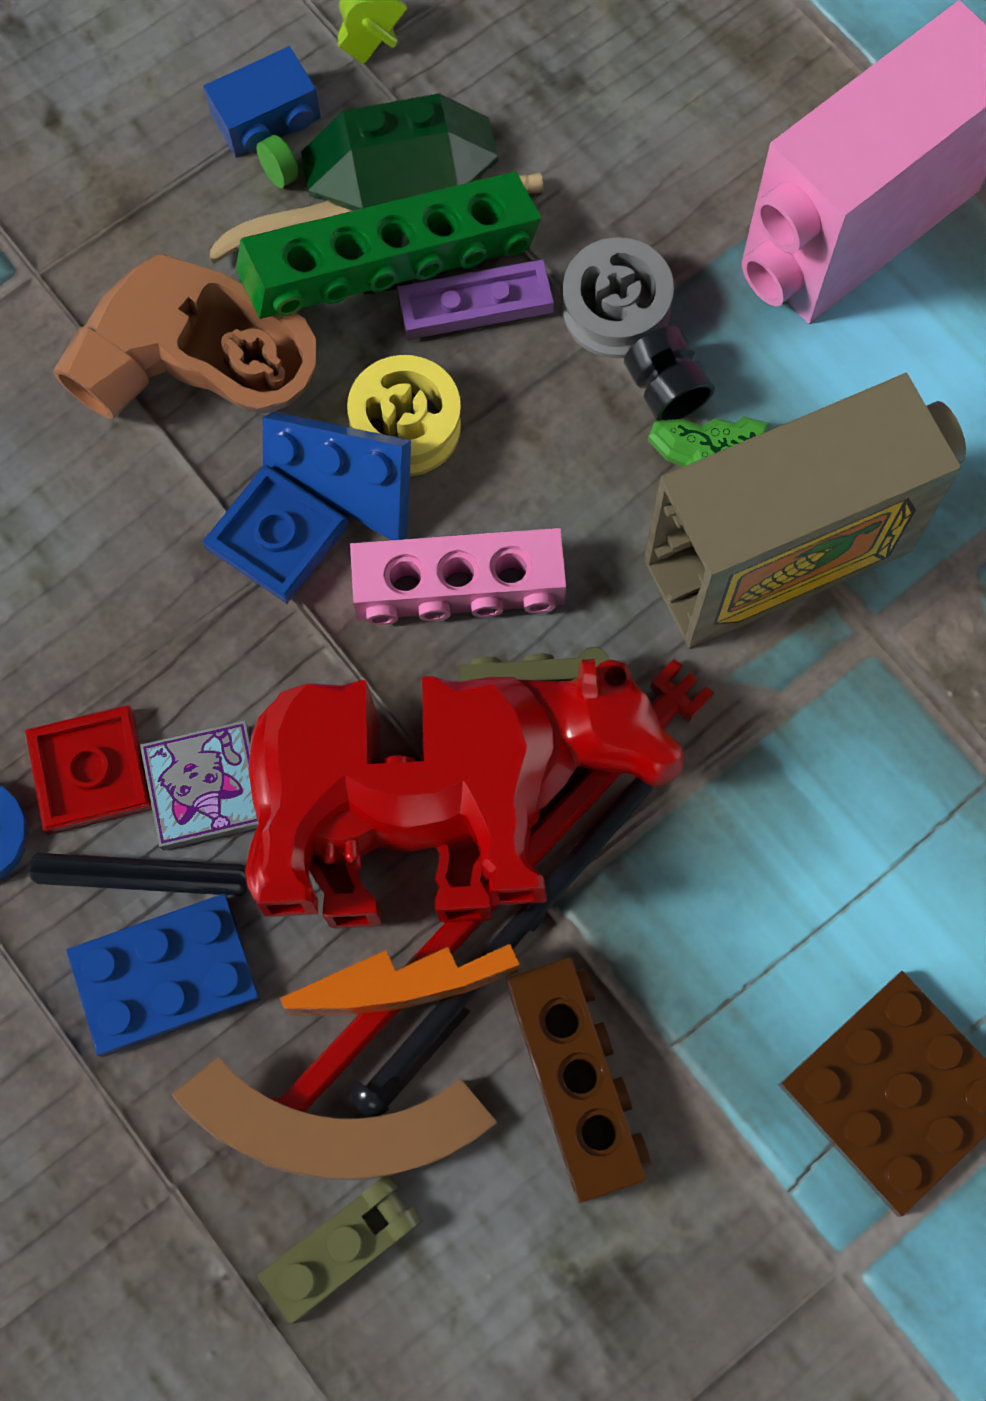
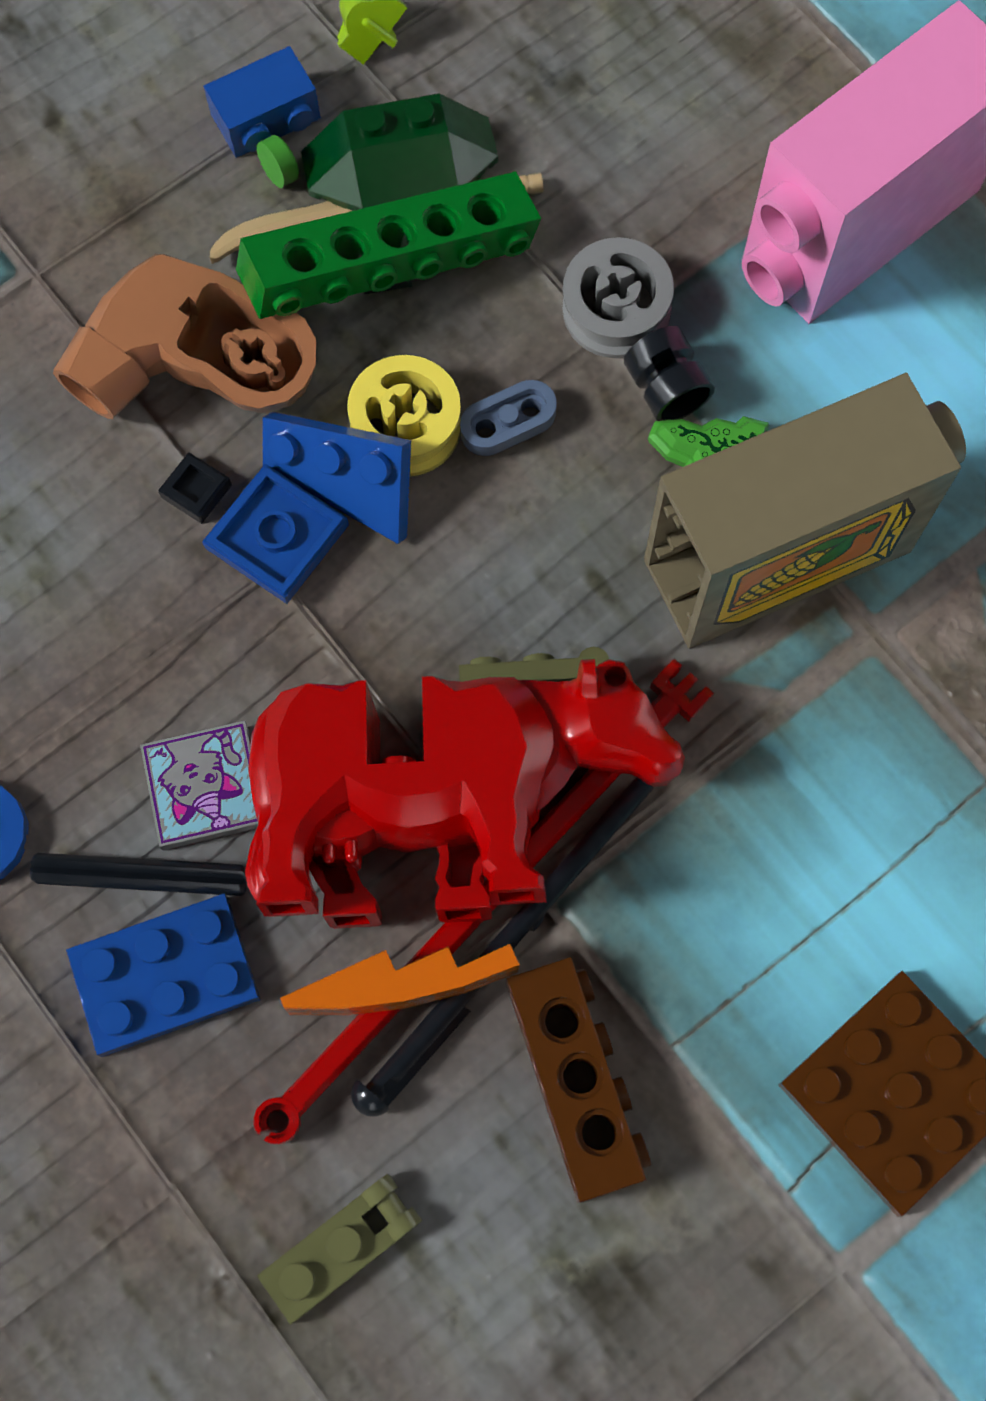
(88, 769): red tile -> none
(195, 487): none -> black tile
(327, 1145): medium nougat tile -> none
(433, 559): bright pink brick -> none
(475, 299): medium lavender plate -> none
(505, 417): none -> sand blue plate

